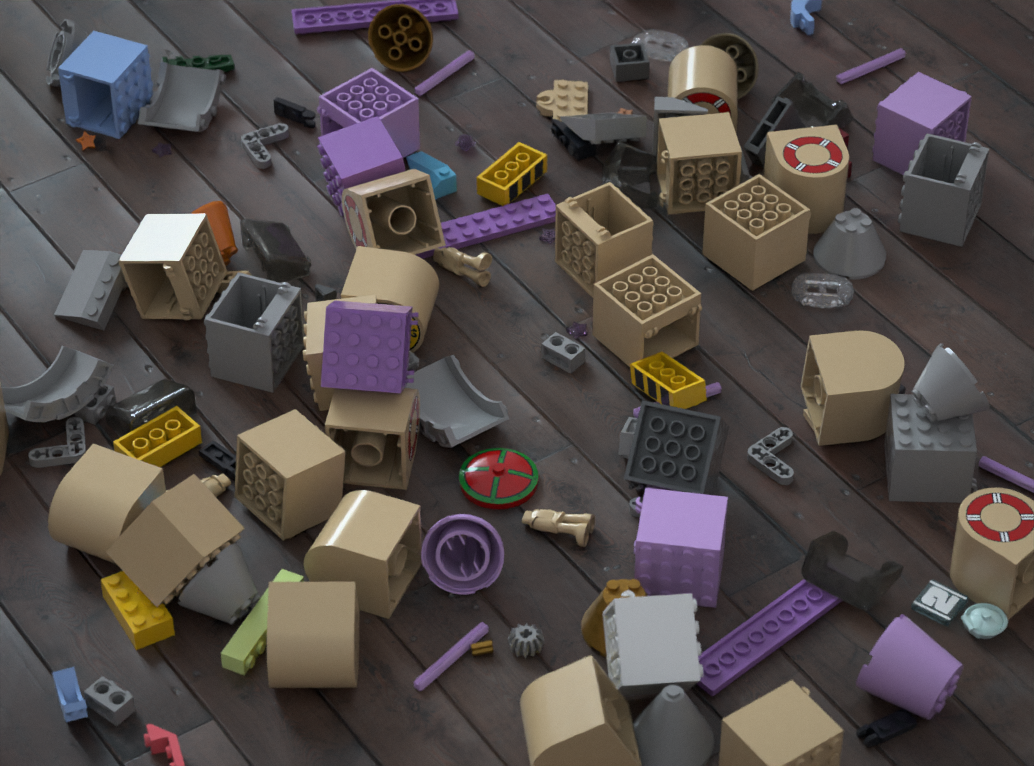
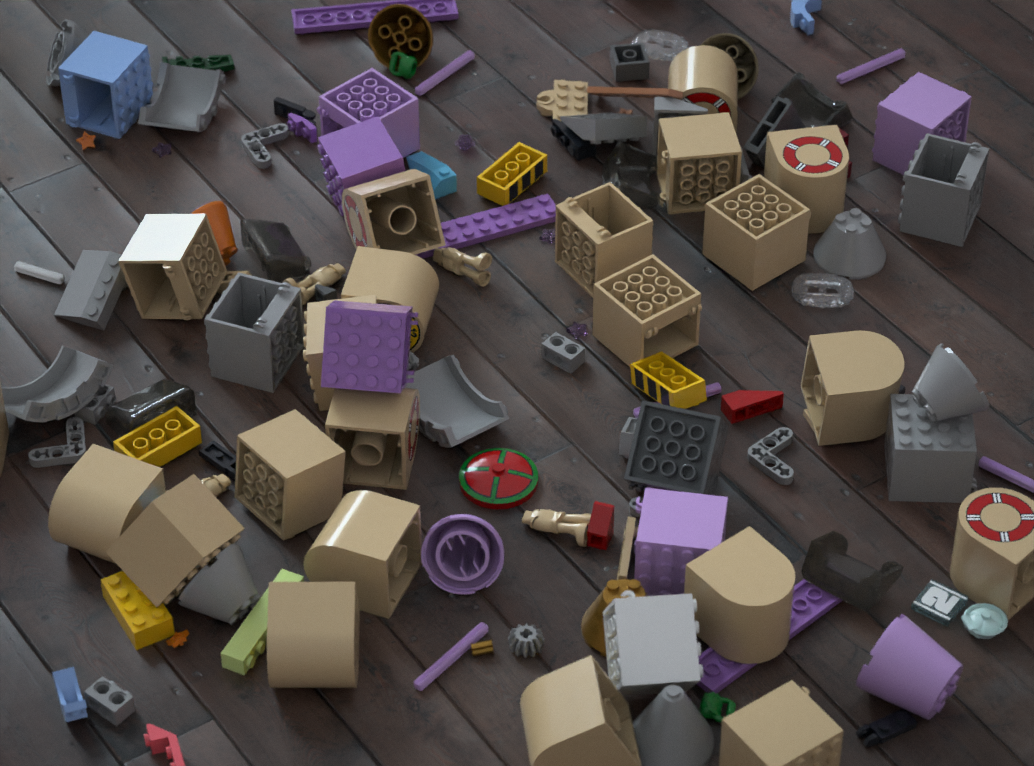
(39, 272): none -> white axle
(178, 638): none -> orange piece
(301, 126): none -> medium lavender slope
(323, 276): none -> tan piece
(407, 65): none -> green piece
(600, 525): none -> red slope
(629, 533): none -> tan piece
(634, 92): none -> nougat tile
(711, 706): none -> green piece
(743, 597): none -> tan brick
(750, 403): none -> red slope

